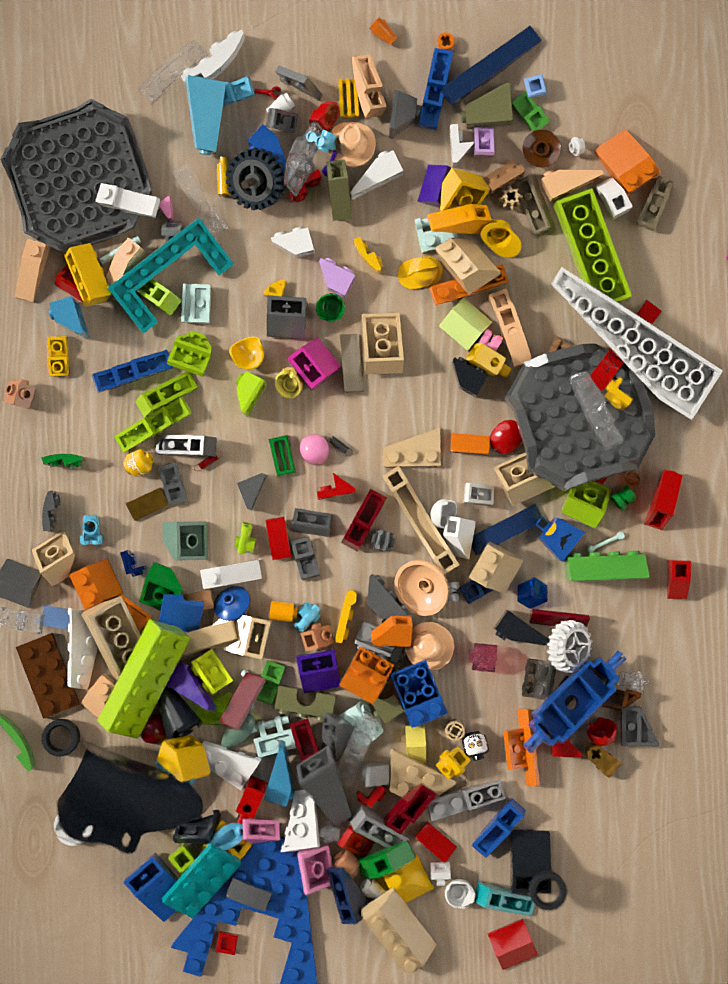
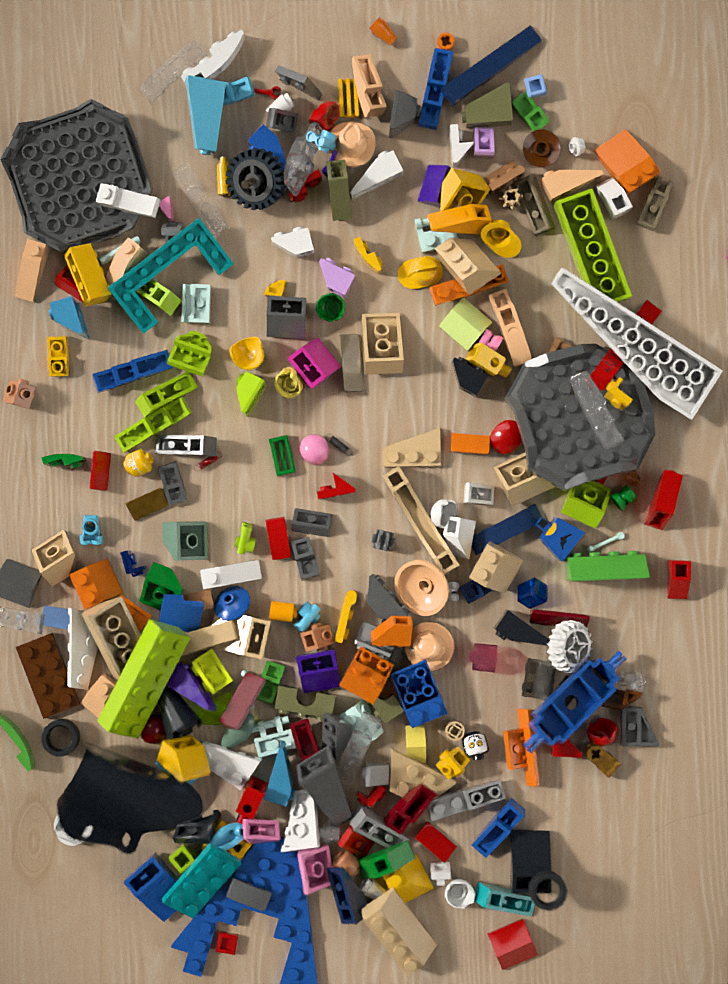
(51, 503): dark grey slope -> none
(100, 470): none -> red slope
(251, 488): dark grey slope -> none
(363, 520): dark red slope -> none

